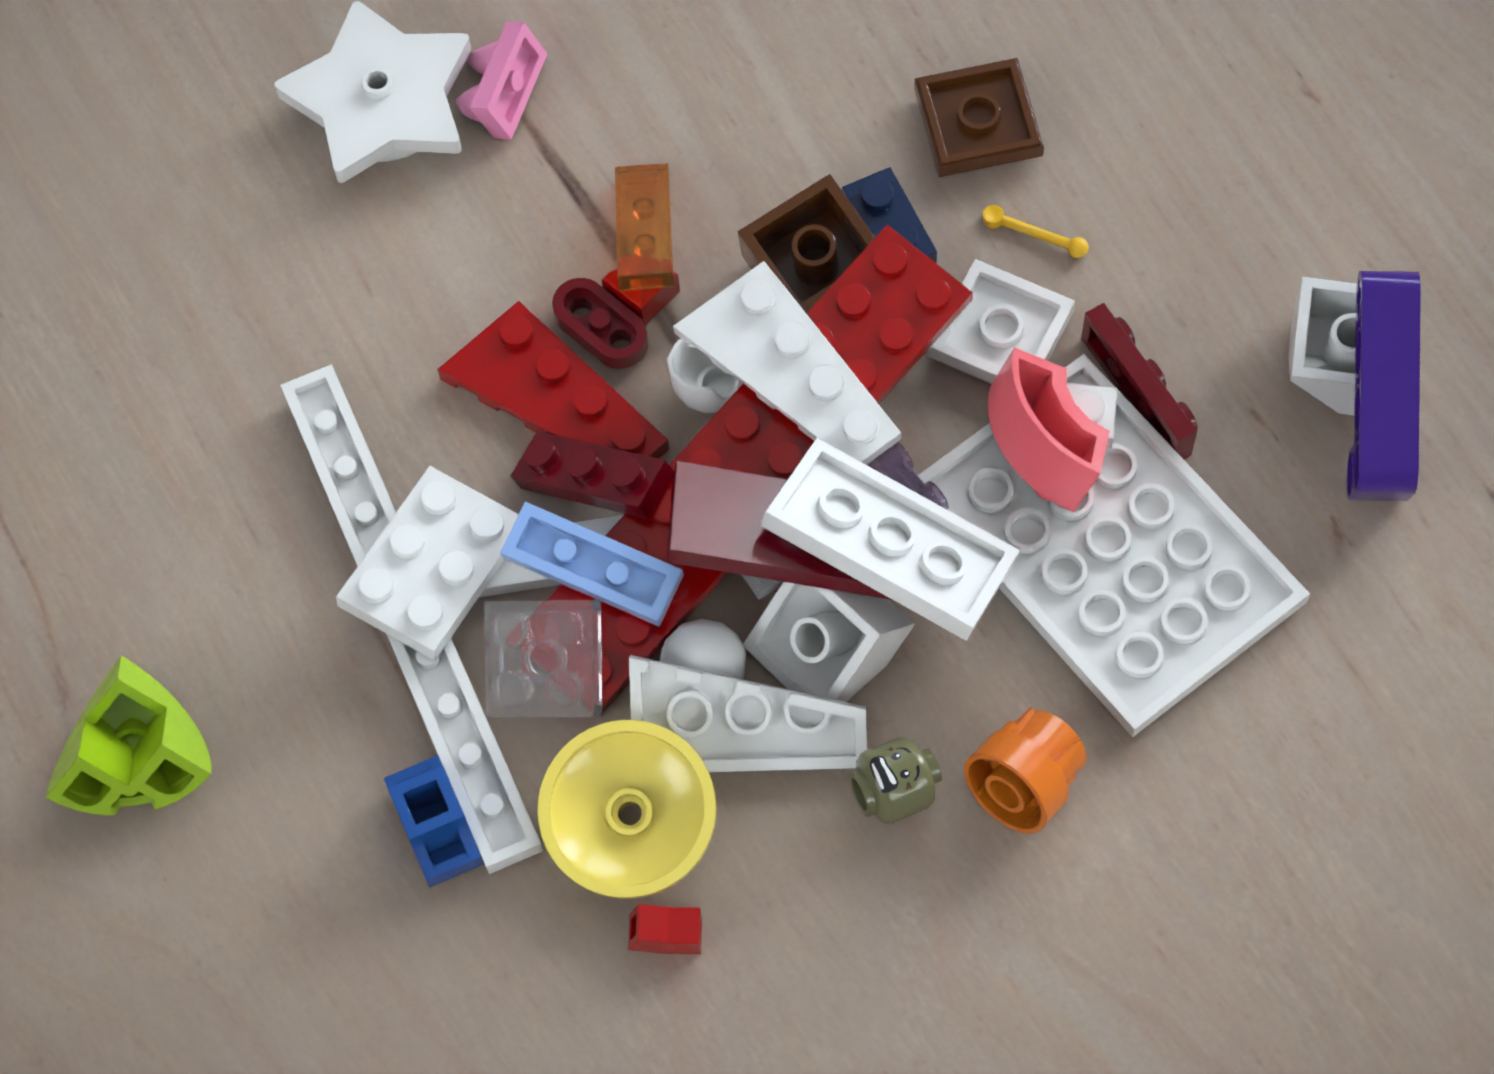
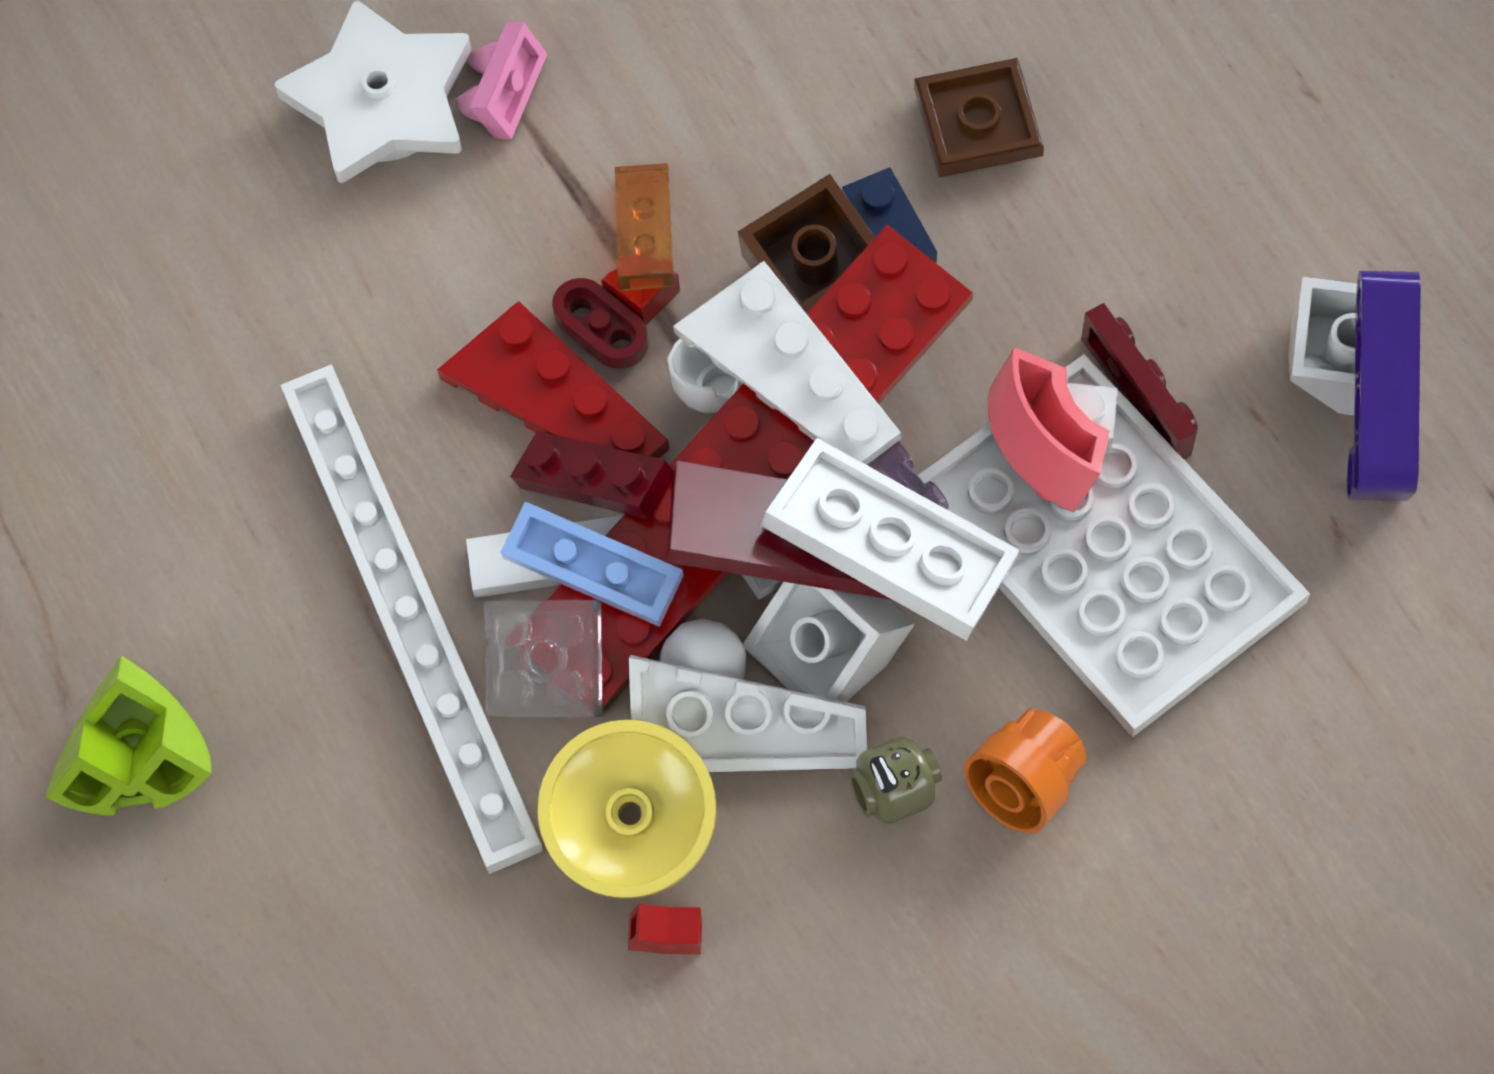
(429, 563): white plate -> none
(433, 821): blue brick -> none
(994, 217): yellow hinge -> none
(1001, 316): white plate -> none

